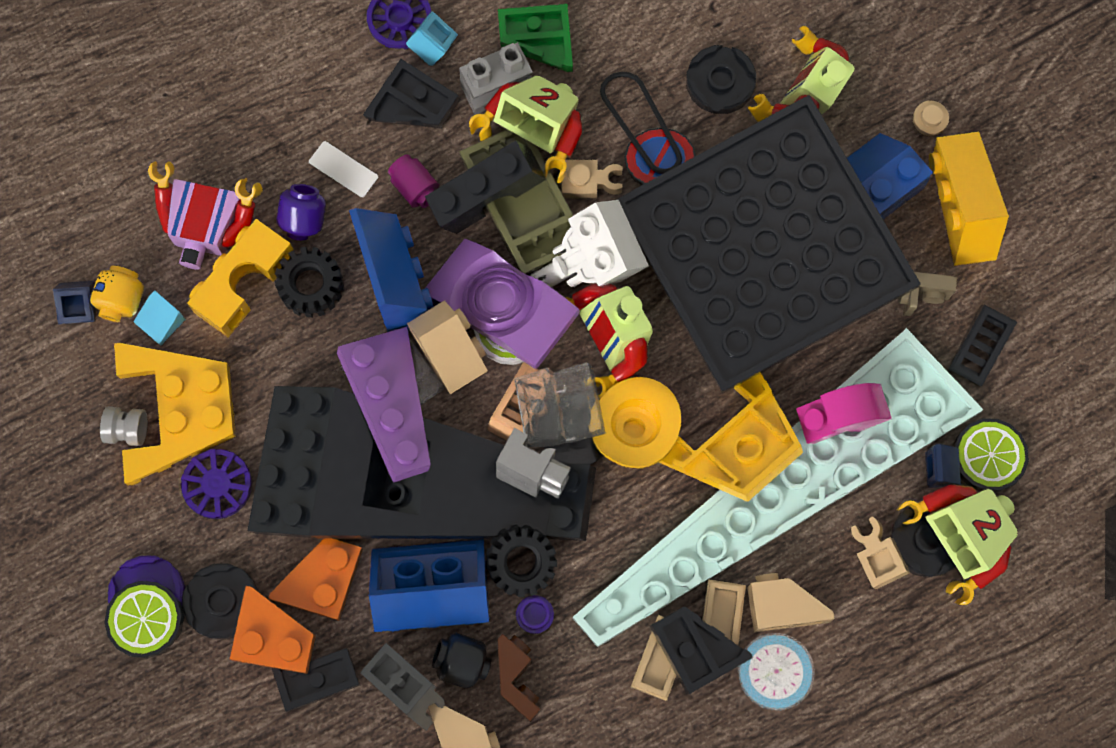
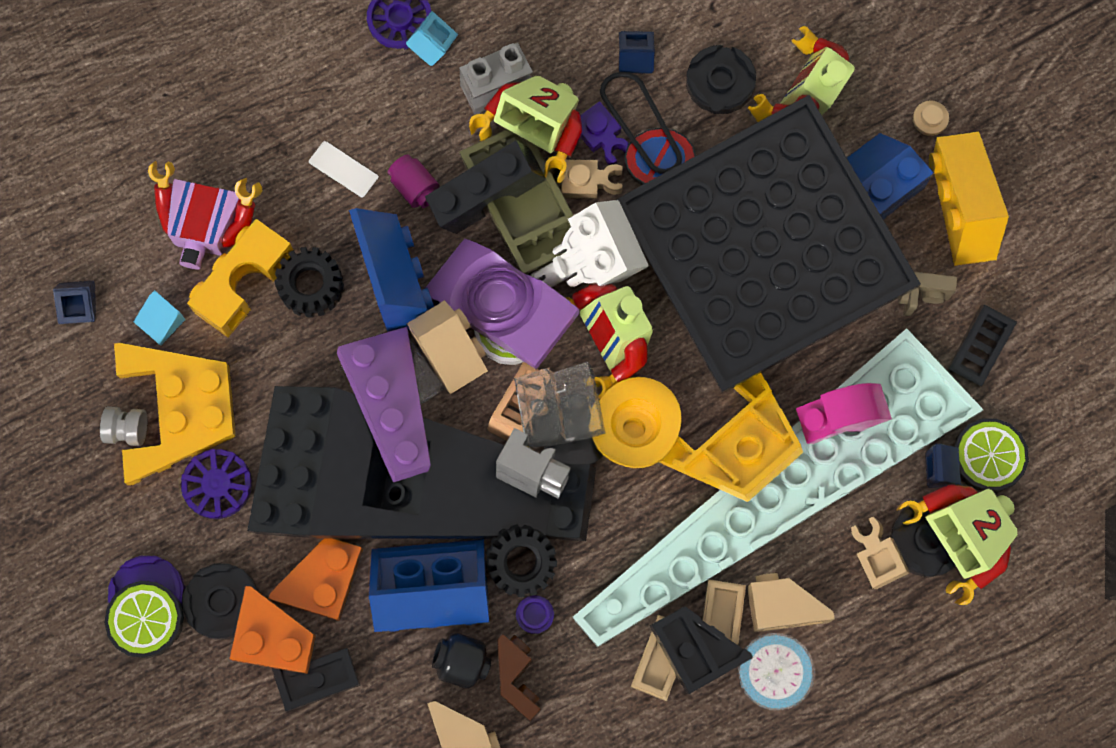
(117, 293): yellow head -> none
(301, 211): dark purple head -> none
(403, 685): dark grey hinge -> none
(412, 99): black wing -> none
(540, 32): green wing -> none
(600, 130): none -> dark purple plate
(636, 51): none -> dark blue slope

